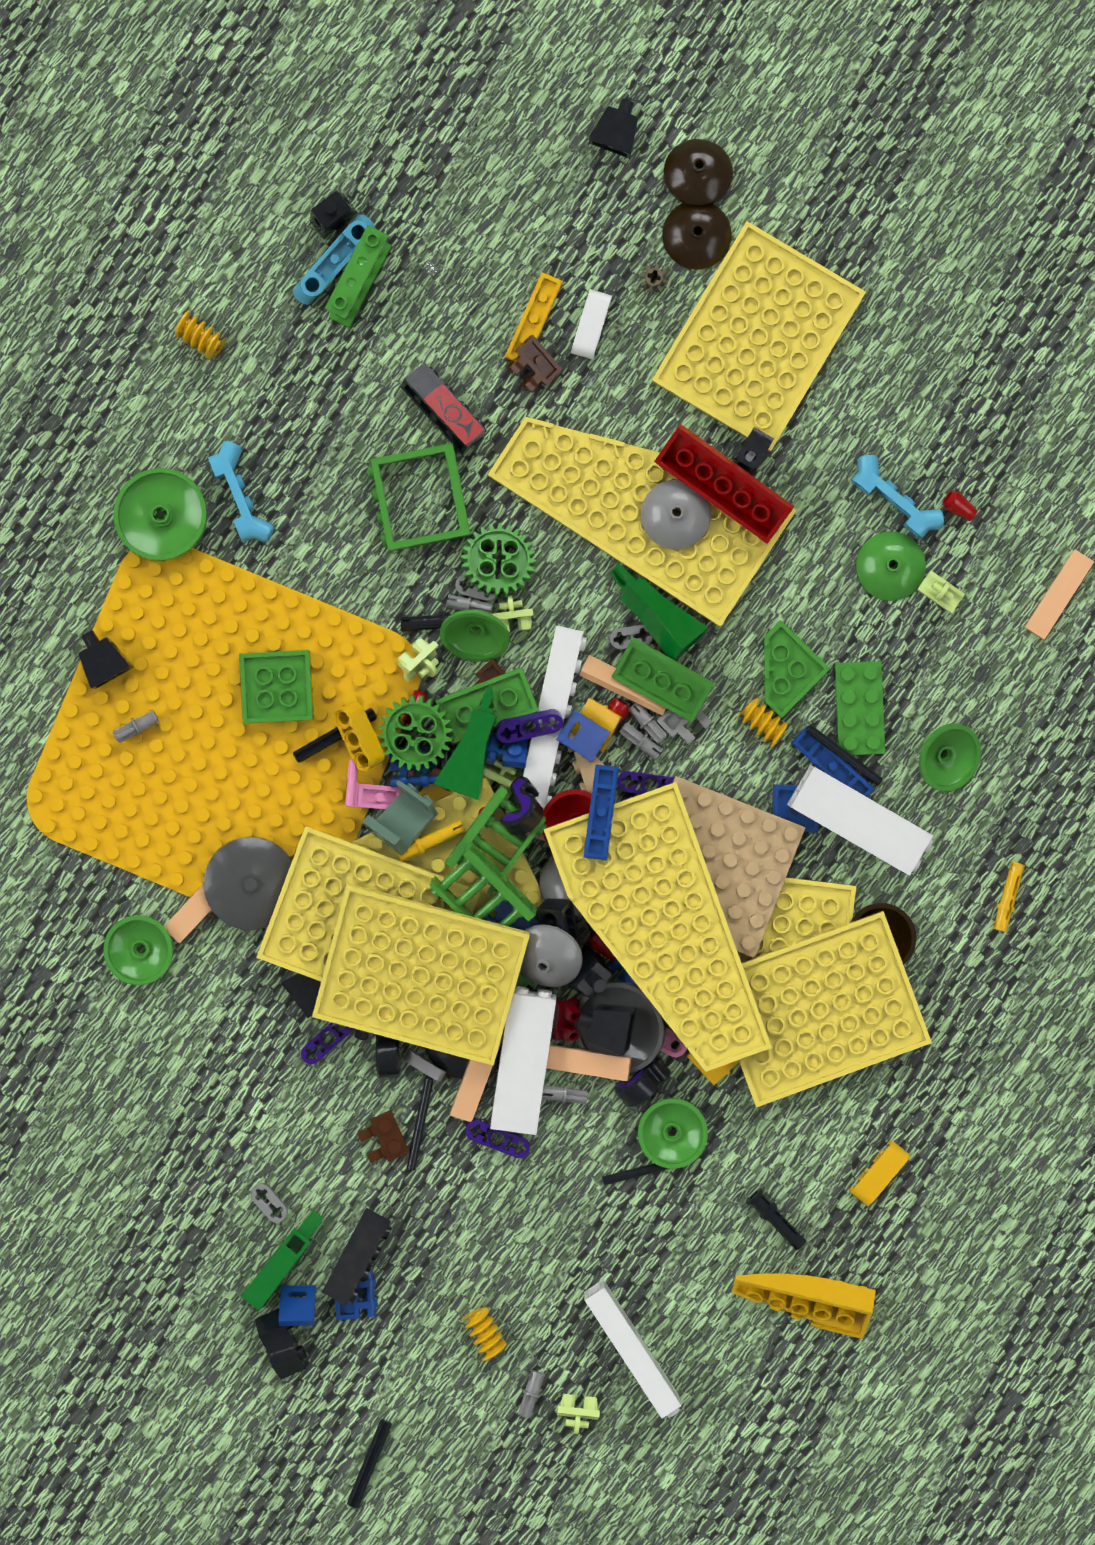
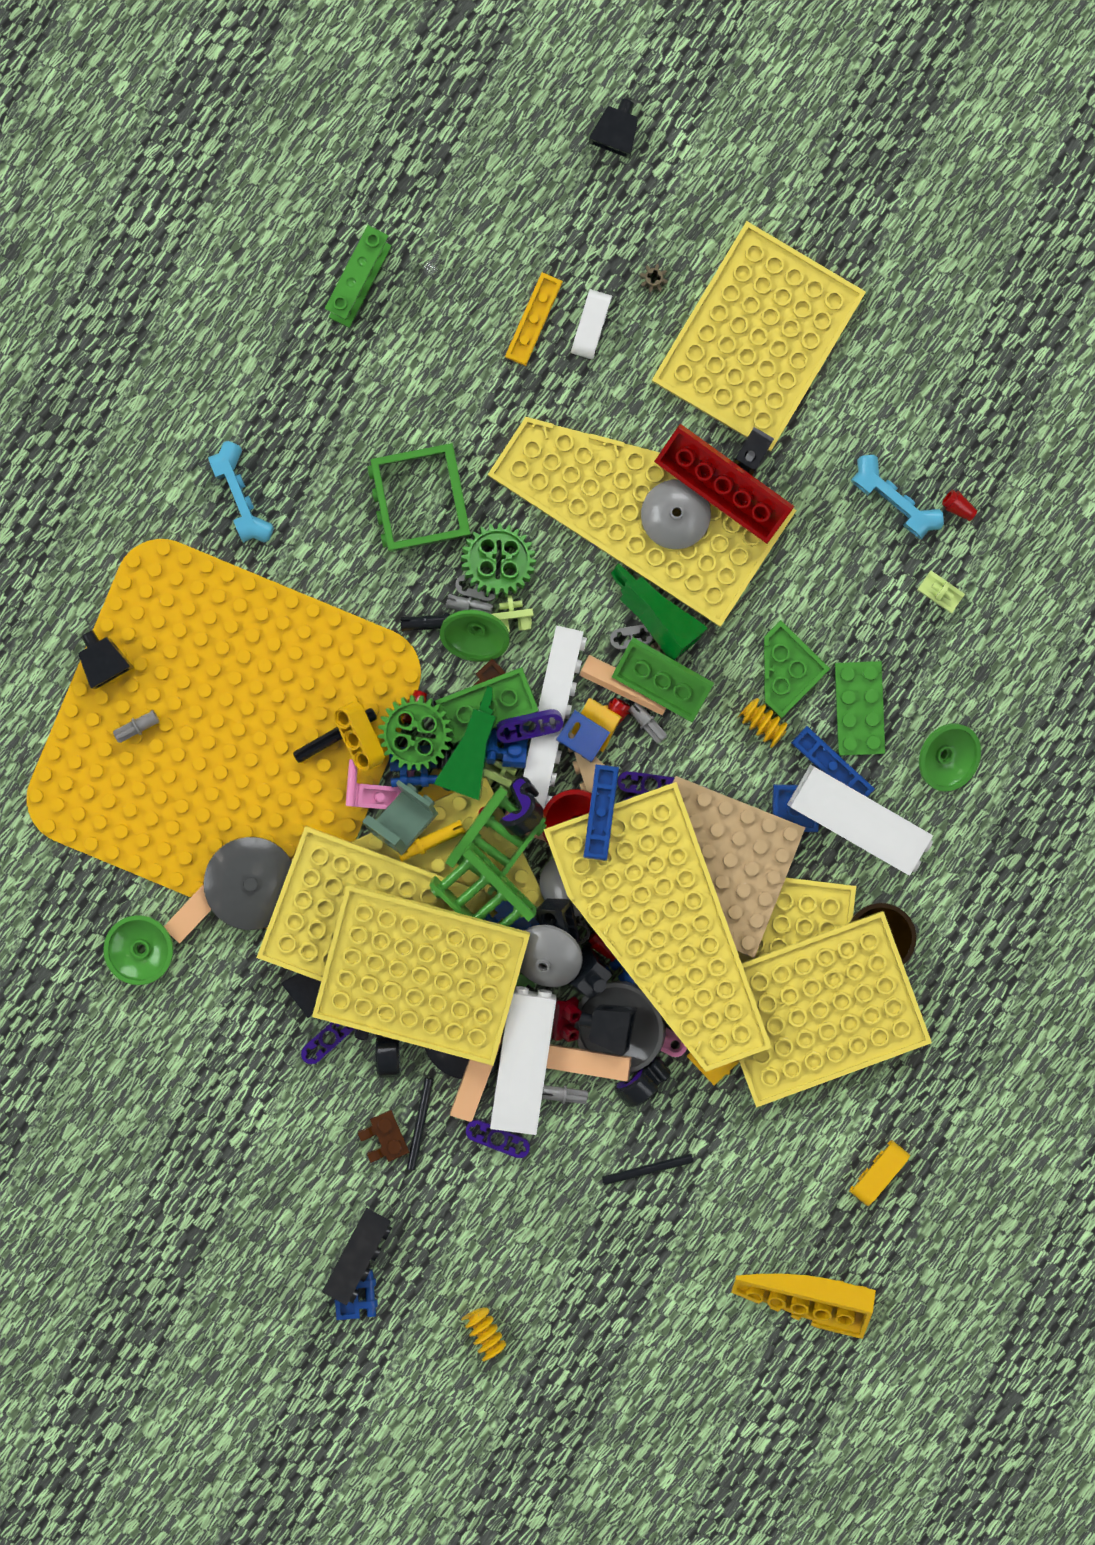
(160, 514): bright green dish -> none
(198, 336): yellow piece -> none
(273, 1198): light grey beam -> none
(276, 686): bright green plate -> none
(280, 1345): black brick -> none
(281, 1262): green piece -> none
(297, 1310): blue piece -> none
(331, 213): black torso -> none
(331, 261): medium azure plate -> none
(369, 1463): black axle -> none
(423, 660): yellowish green hips -> none
(424, 1065): light grey beam -> none
(443, 408): black brick -> none
(531, 1393): light grey axle -> none
(538, 360): reddish brown plate -> none
(588, 1411): yellowish green hips -> none
(633, 1349): white brick -> none
(640, 741): light grey axle -> none
(674, 724): light grey plate -> none
(680, 1148): bright green dish -> none
(694, 250): dark brown dish -> none
(697, 185): dark brown dish -> none
(769, 1212): black pin -> none
(843, 754): black piece -> none
(874, 568): bright green dish -> none
(1008, 897): yellow pin -> none
(1059, 594): light nougat tile -> none

